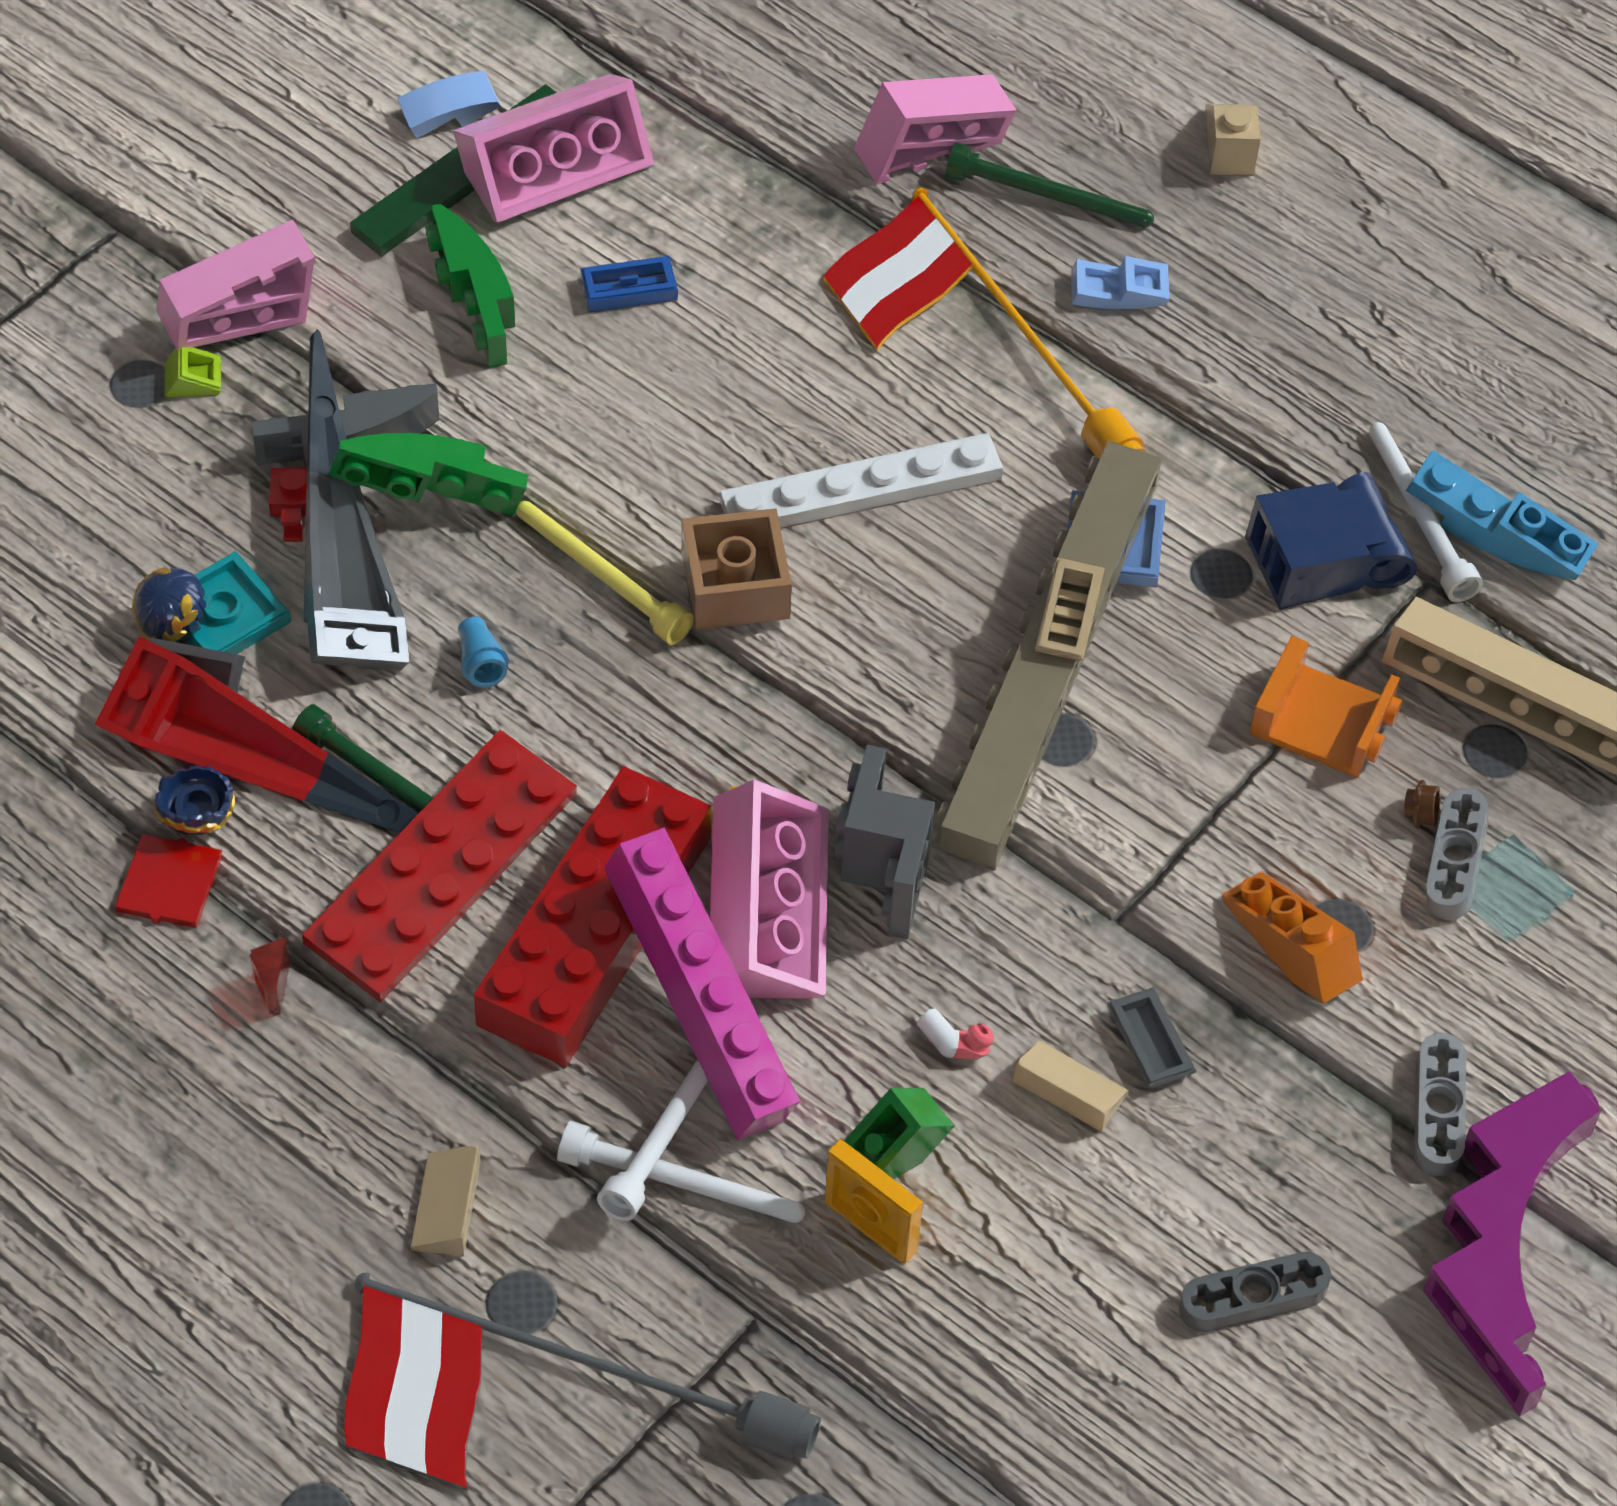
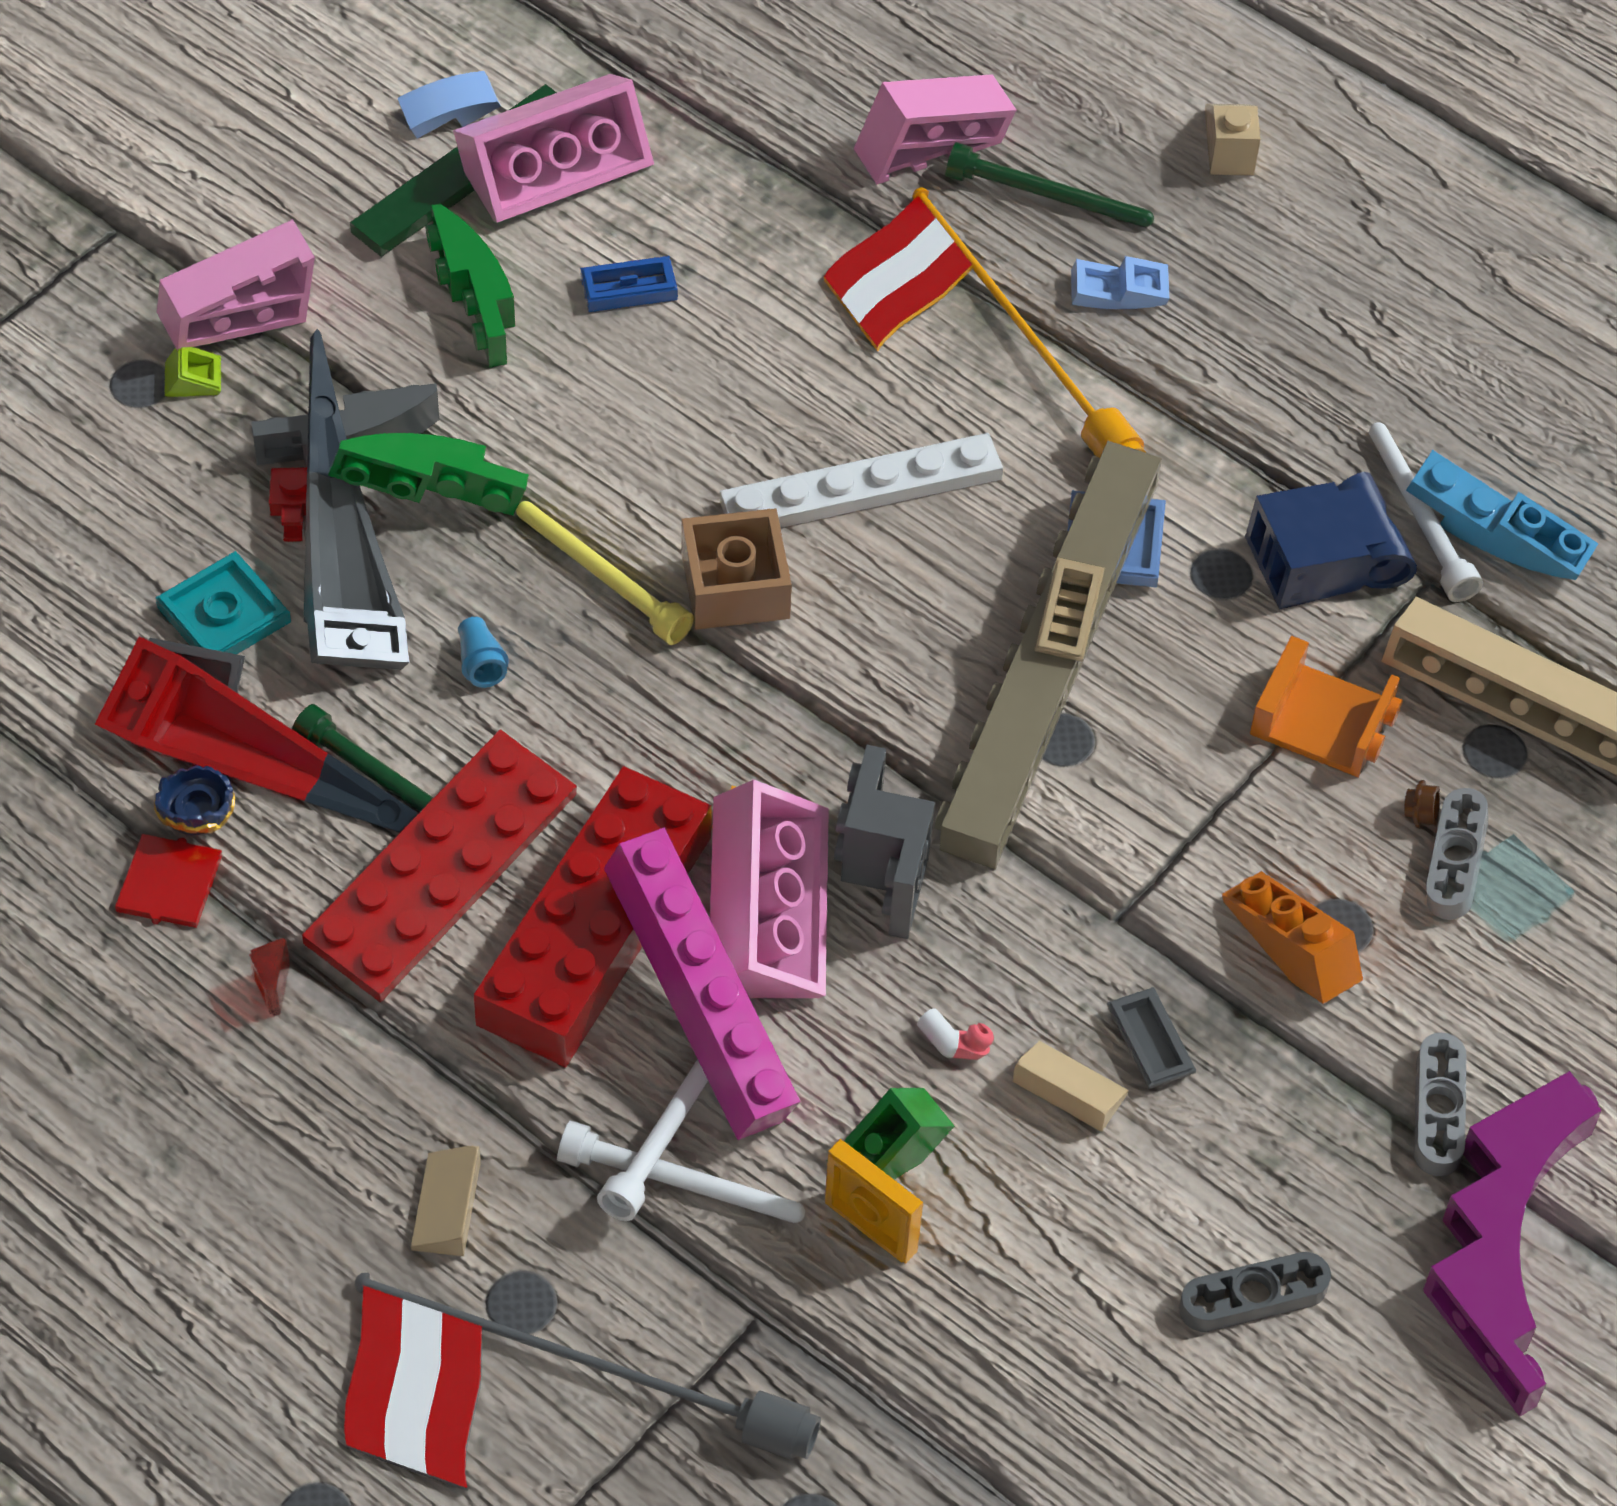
(168, 604): dark blue hair -> none

